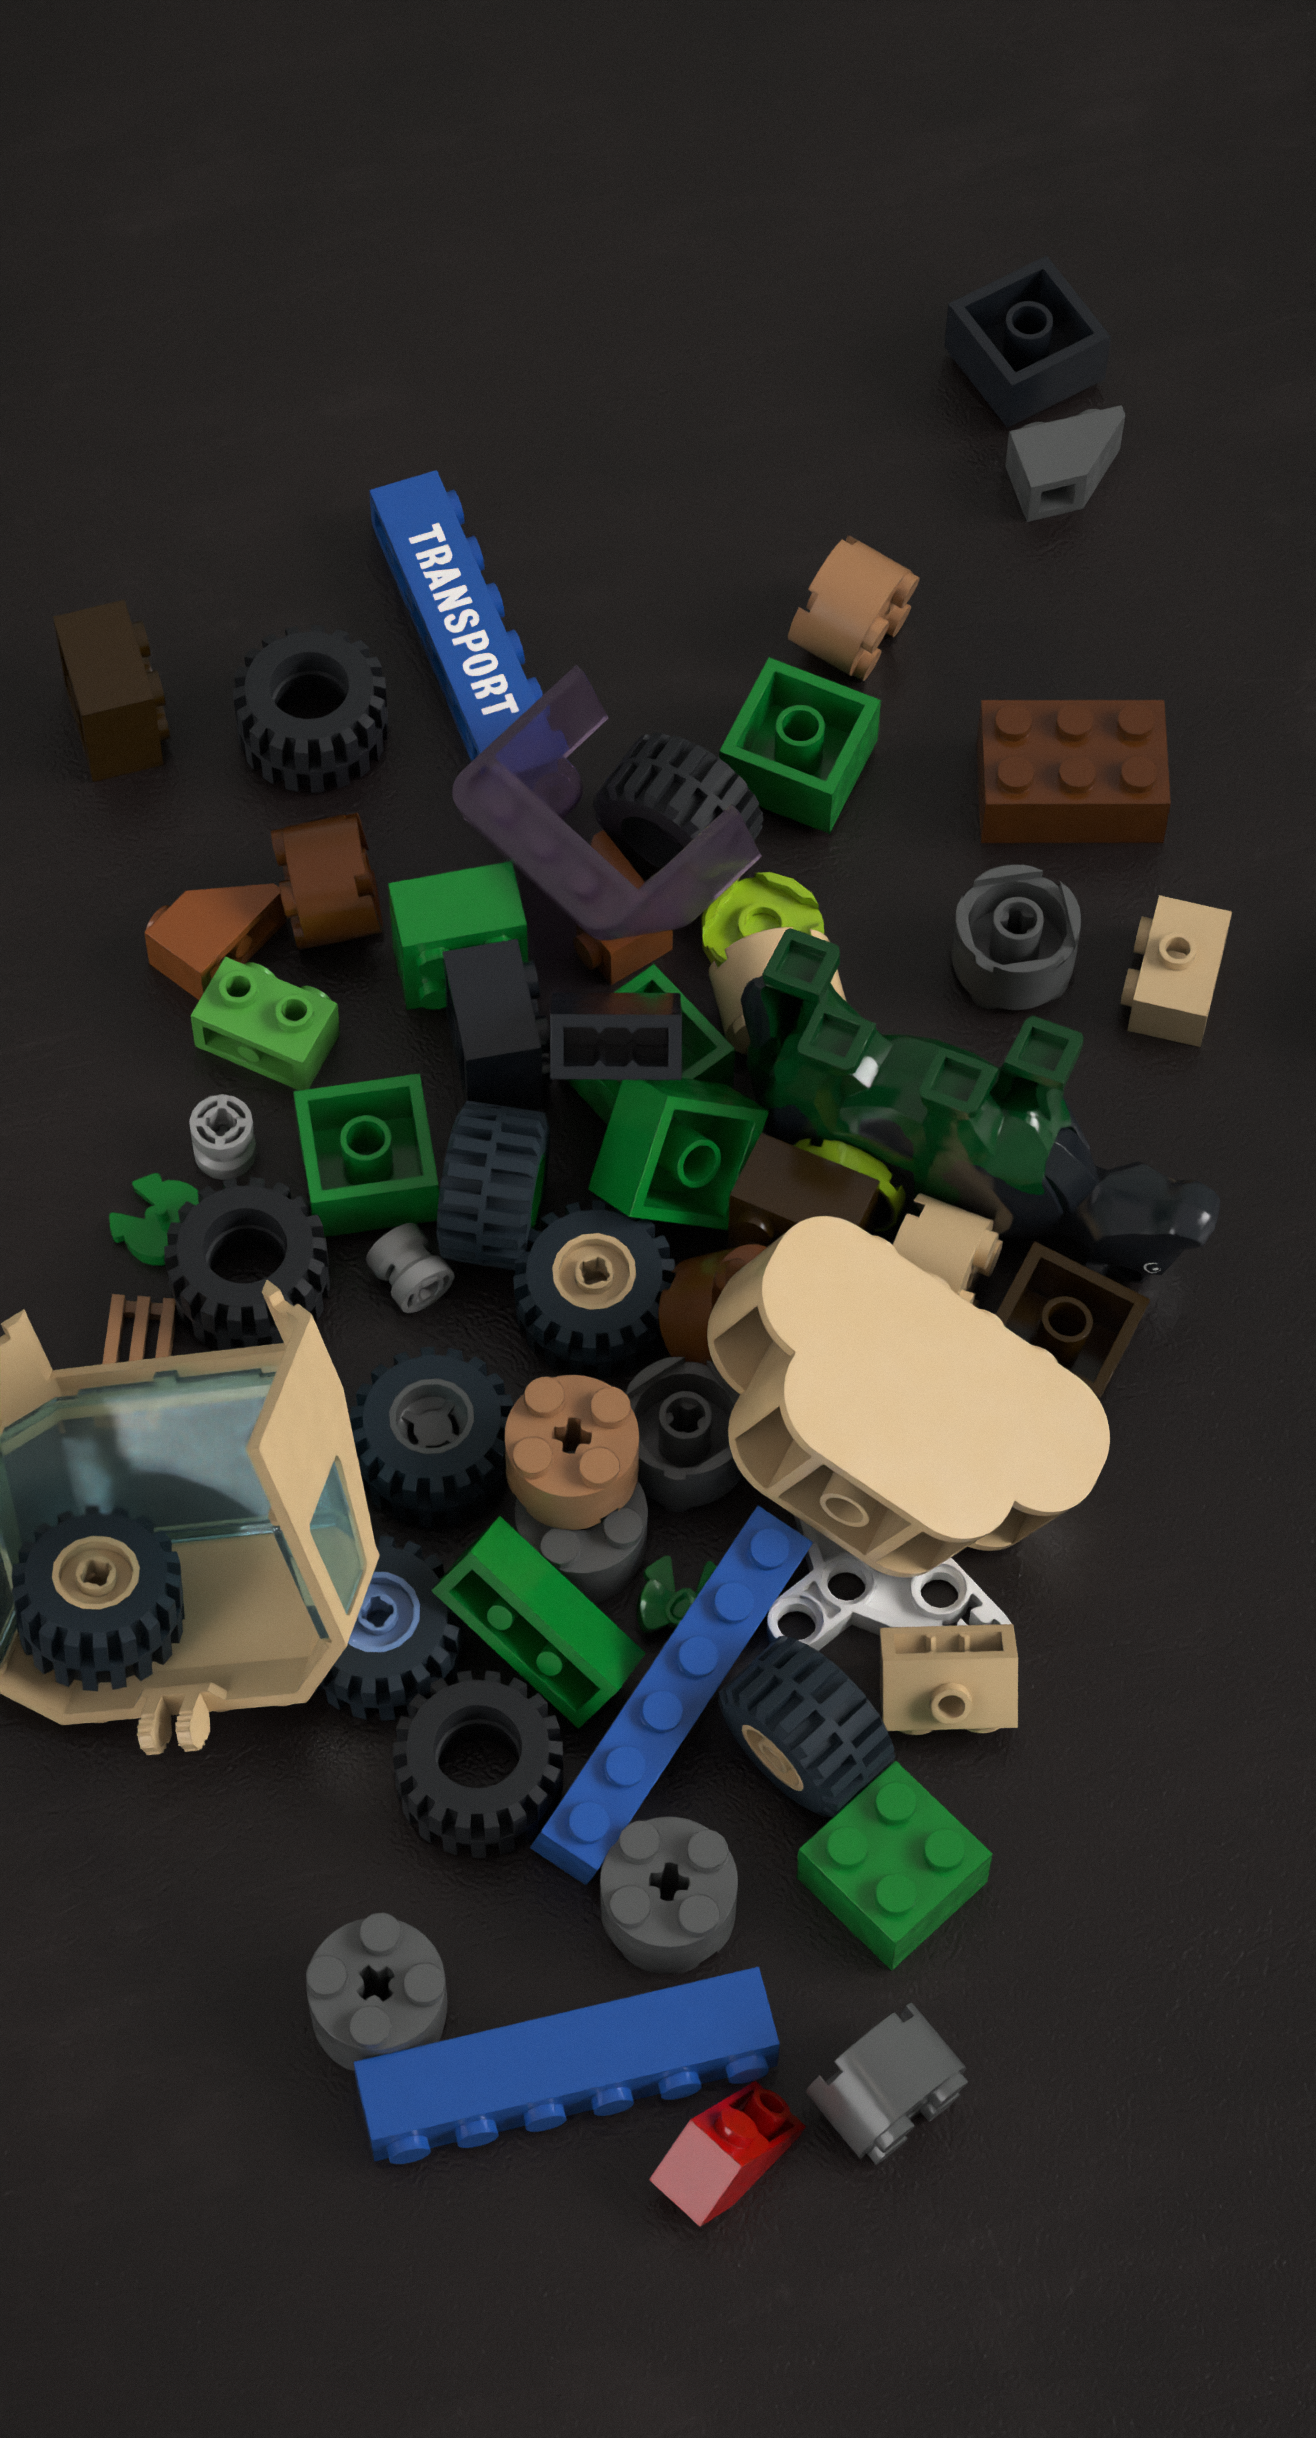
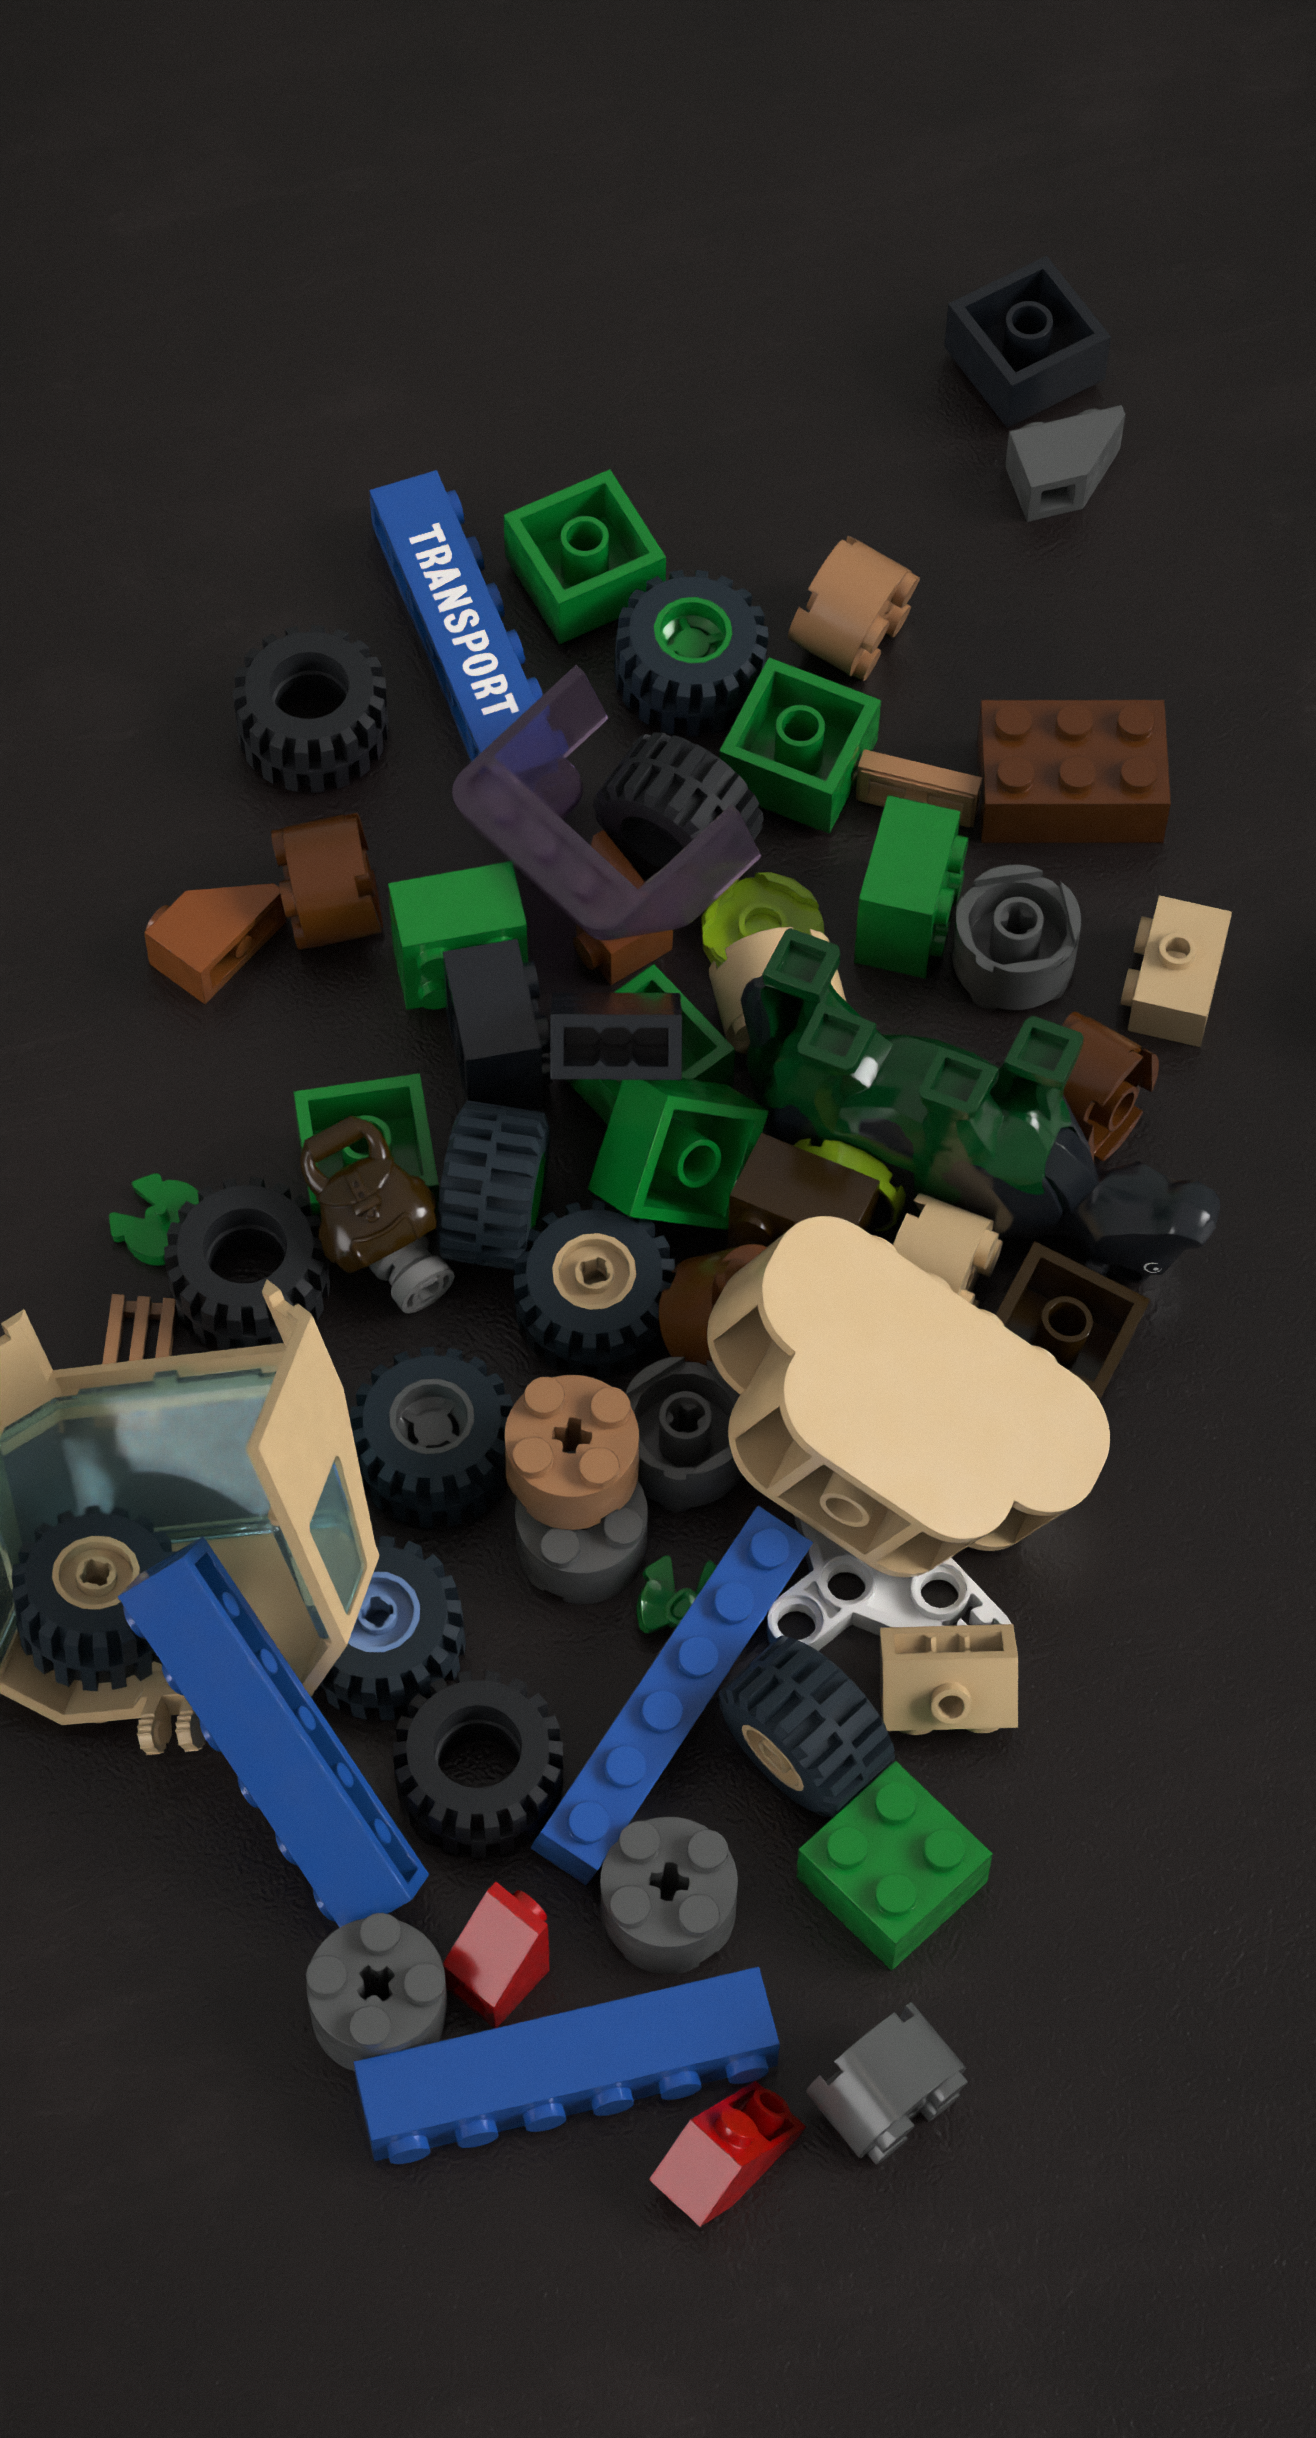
(112, 689): dark brown brick -> none
(231, 1148): light grey wheel -> none
(266, 1023): bright green brick -> none
(272, 1735): none -> blue brick
(369, 1204): none -> dark brown piece
(499, 1954): none -> red slope
(539, 1622): green brick -> none
(582, 554): none -> green brick
(689, 651): none -> black wheel
(910, 887): none -> green brick
(911, 780): none -> medium nougat tile
(1107, 1084): none -> reddish brown brick

